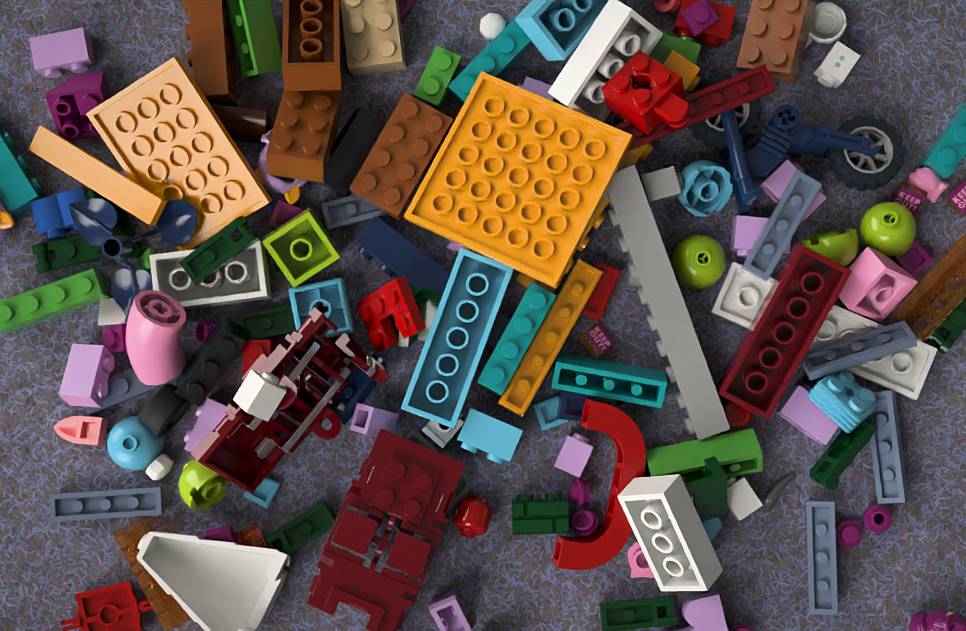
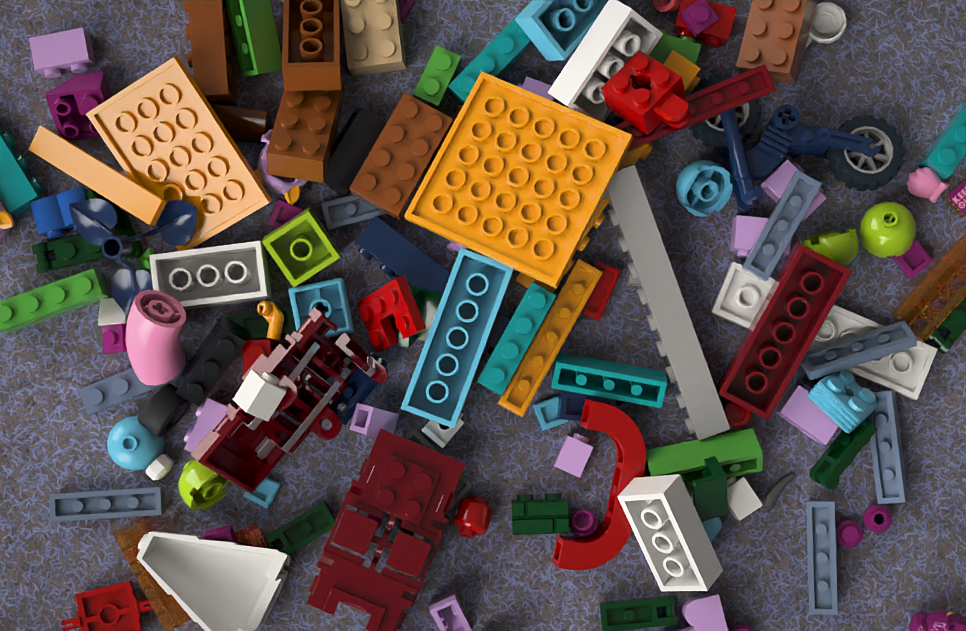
(83, 430): coral plate -> none
(87, 375): lavender brick -> none
(203, 329): magenta plate -> none
(218, 250): dark green plate -> none
(273, 316): none -> light orange arm
(489, 436): medium azure brick -> none
(491, 26): white tile -> none
(579, 491): magenta plate -> none
(597, 340): tile -> none
(638, 562): bright pink animal -> none
(662, 186): light grey brick -> none
(688, 268): lime cylinder -> none
(836, 65): white brick -> none
(875, 285): bright pink slope -> none
(909, 196): tile -> none

